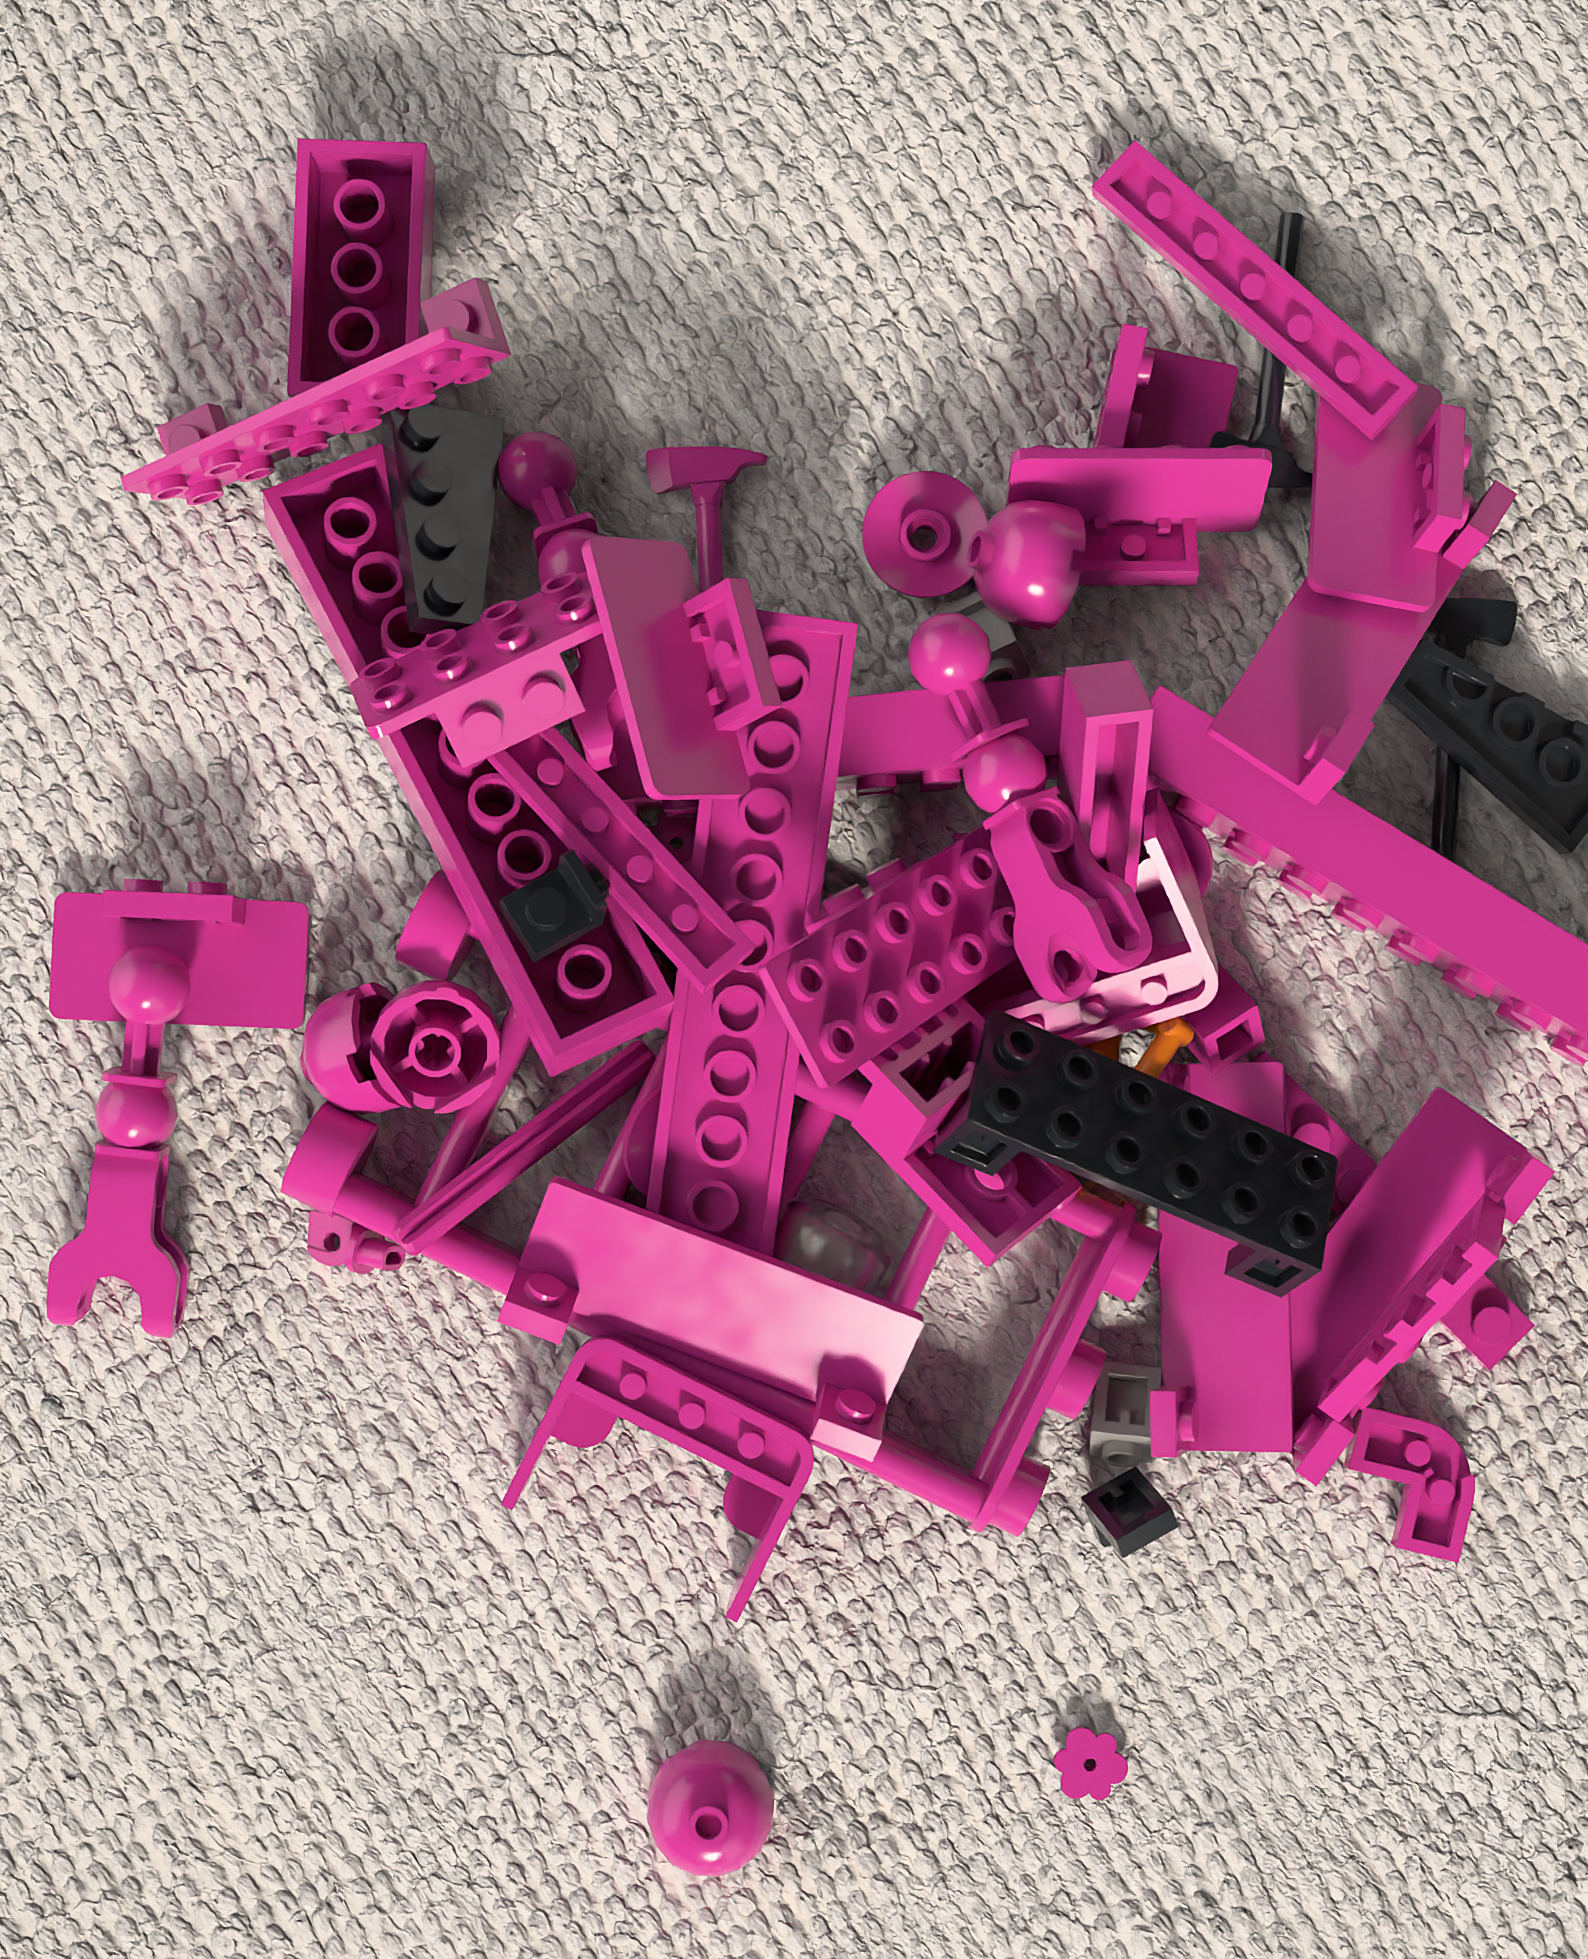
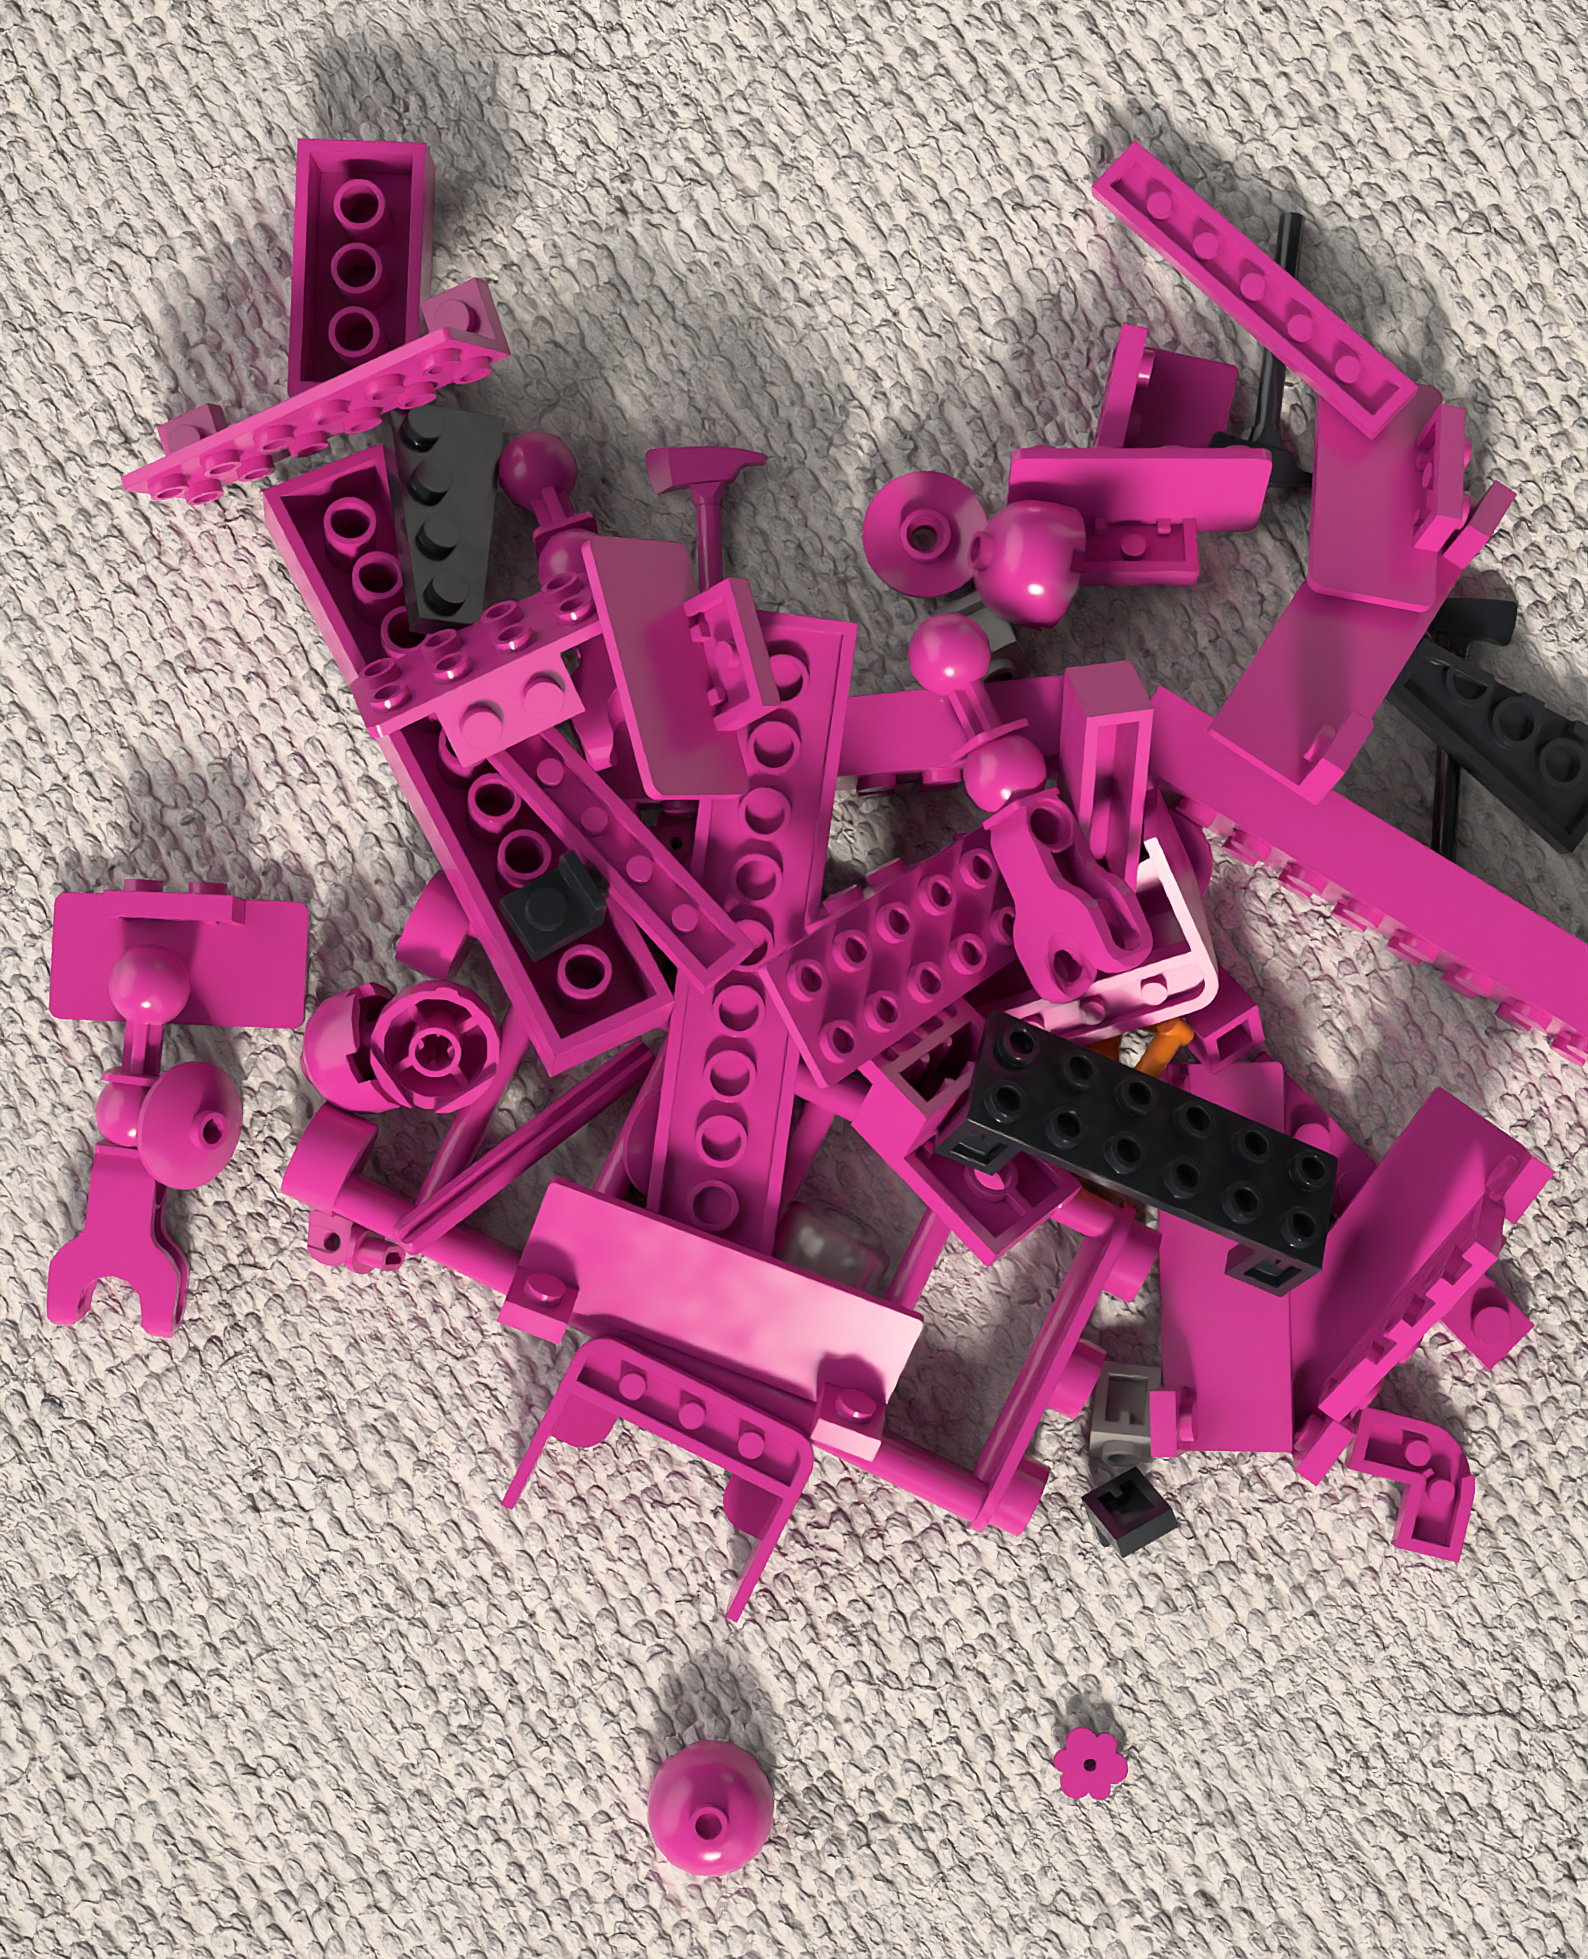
(189, 1125): none -> dark pink dish

